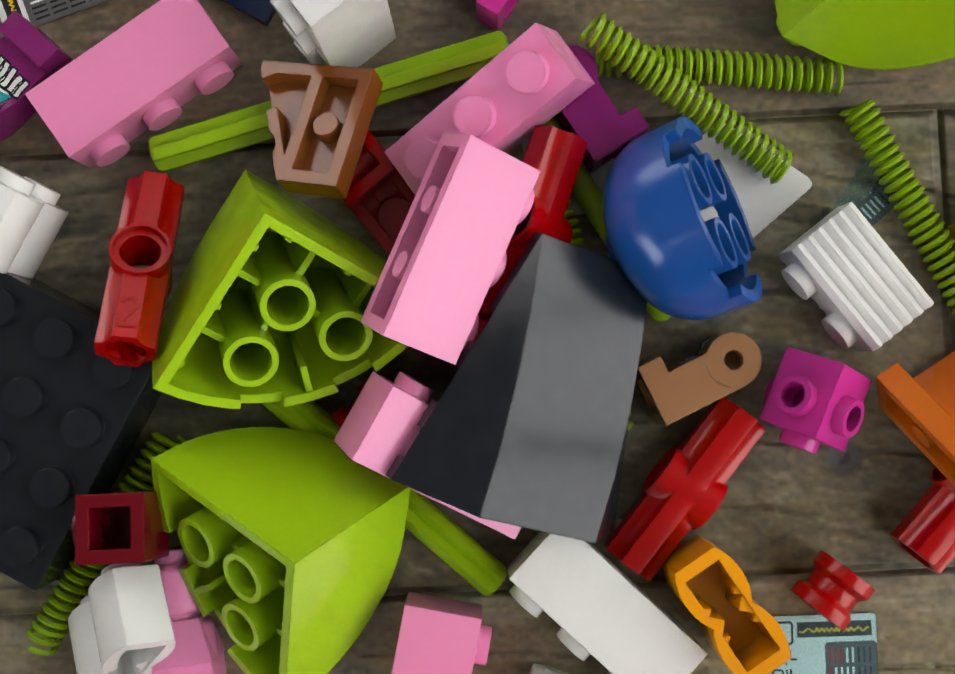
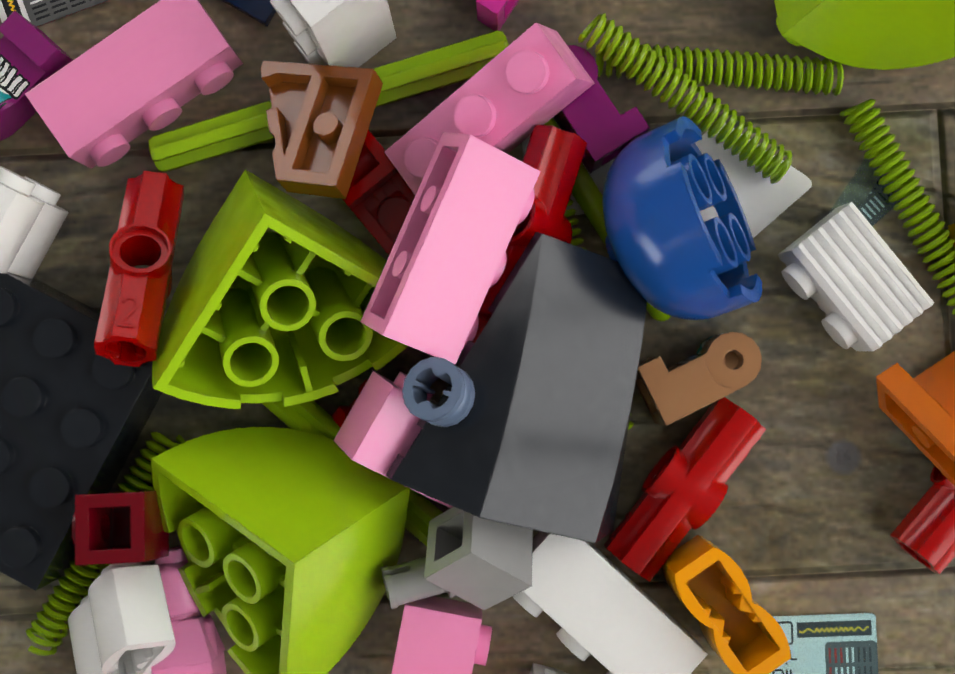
(407, 584): none -> light grey pin
(418, 385): none -> sand blue bush
(478, 557): none -> light grey brick
(815, 401): dark pink brick -> none
(832, 590): red wheel -> none

